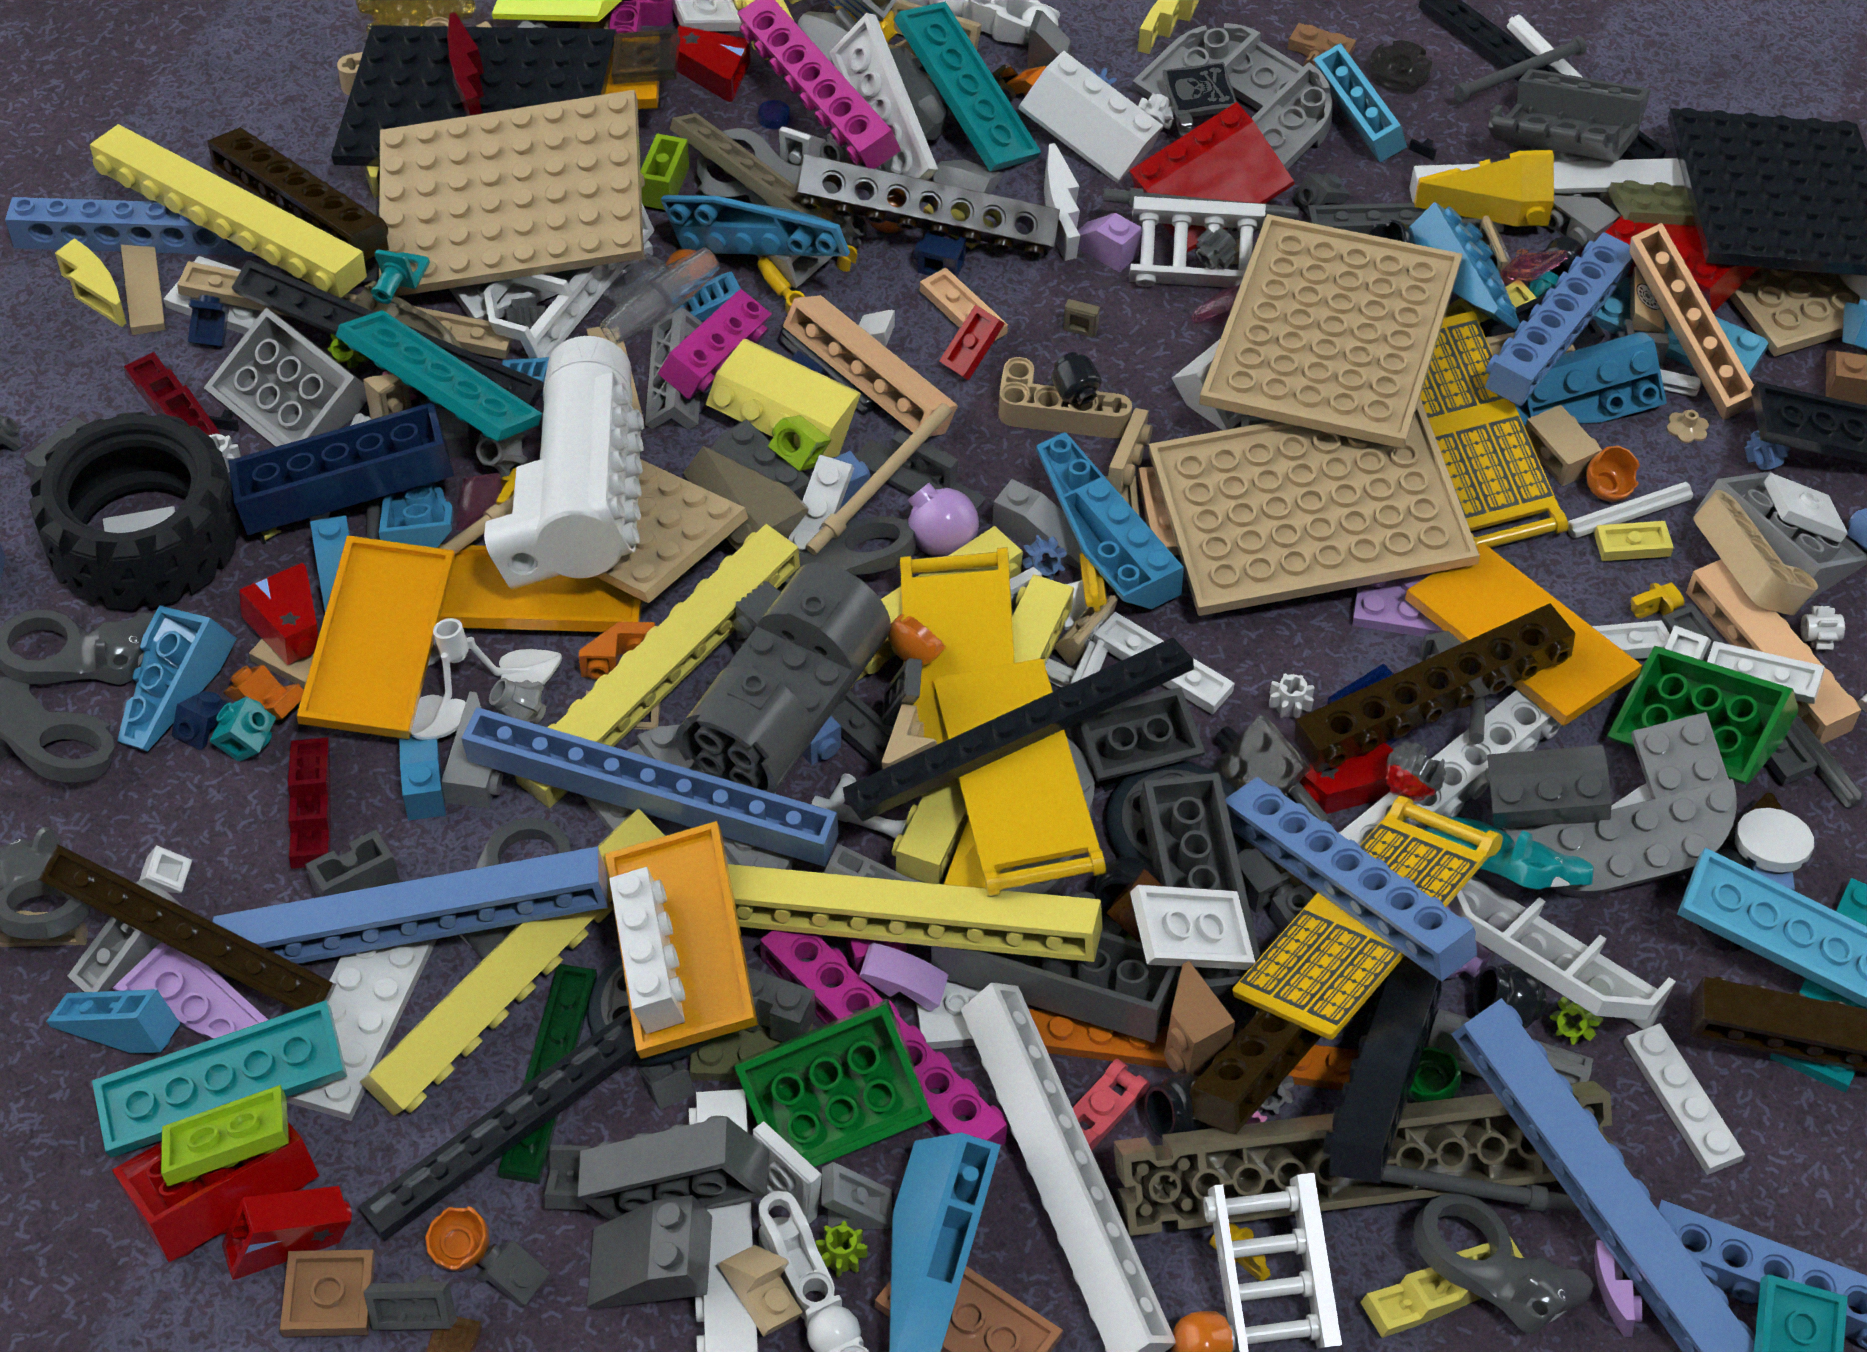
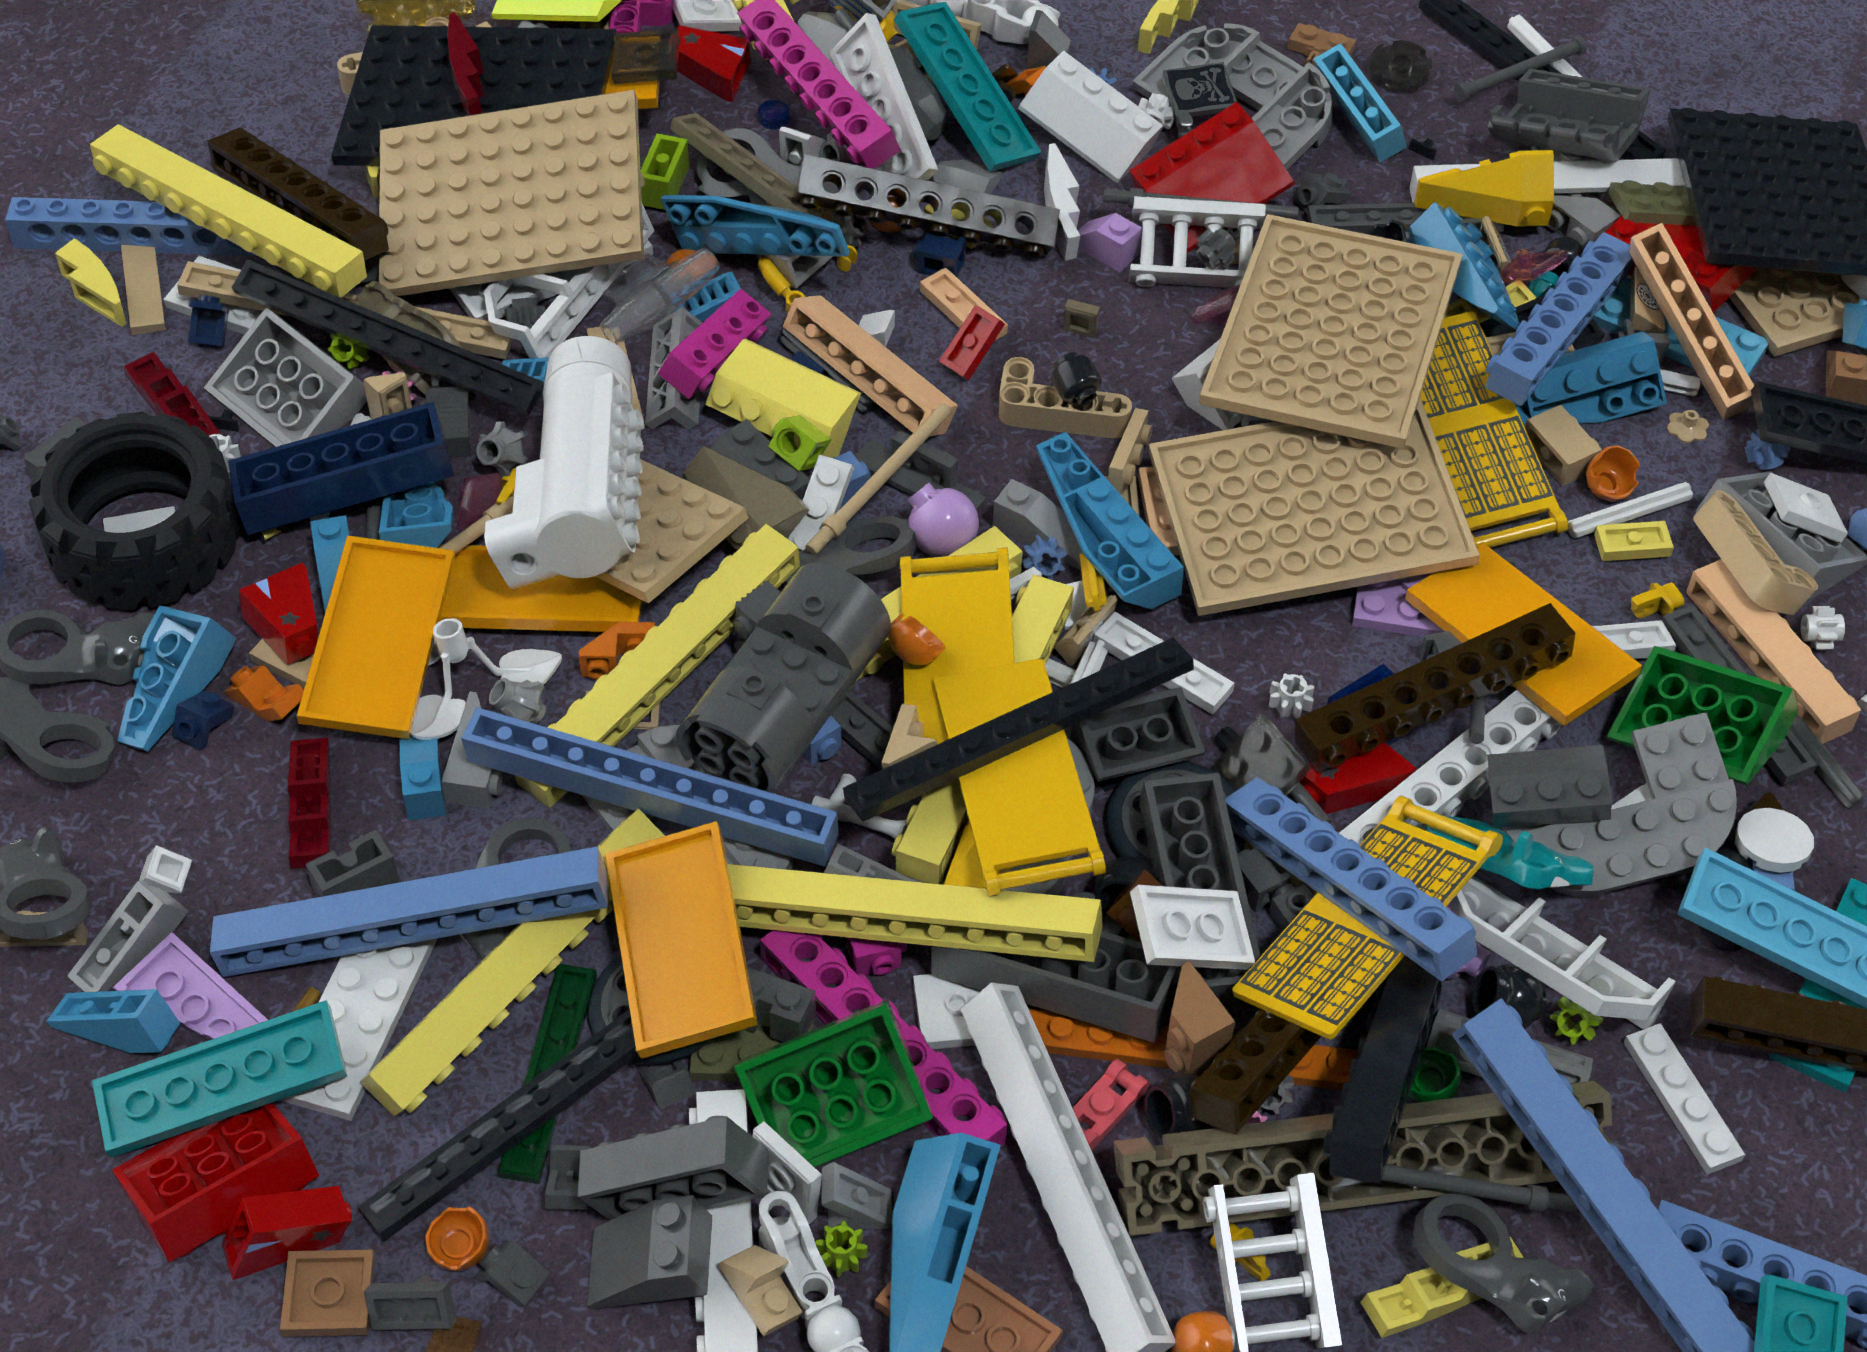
(185, 930): dark brown tile -> none
(224, 1135): lime plate -> none
(243, 728): teal brick -> none
(397, 272): teal bracket -> none
(439, 375): teal plate -> none
(647, 949): white brick -> none
(898, 971): lavender slope -> none
(902, 690): dark grey tile -> none
(1412, 773): piece -> none
(1616, 1293): lavender slope -> none
(1688, 643): white plate -> none
(1800, 675): white plate -> none

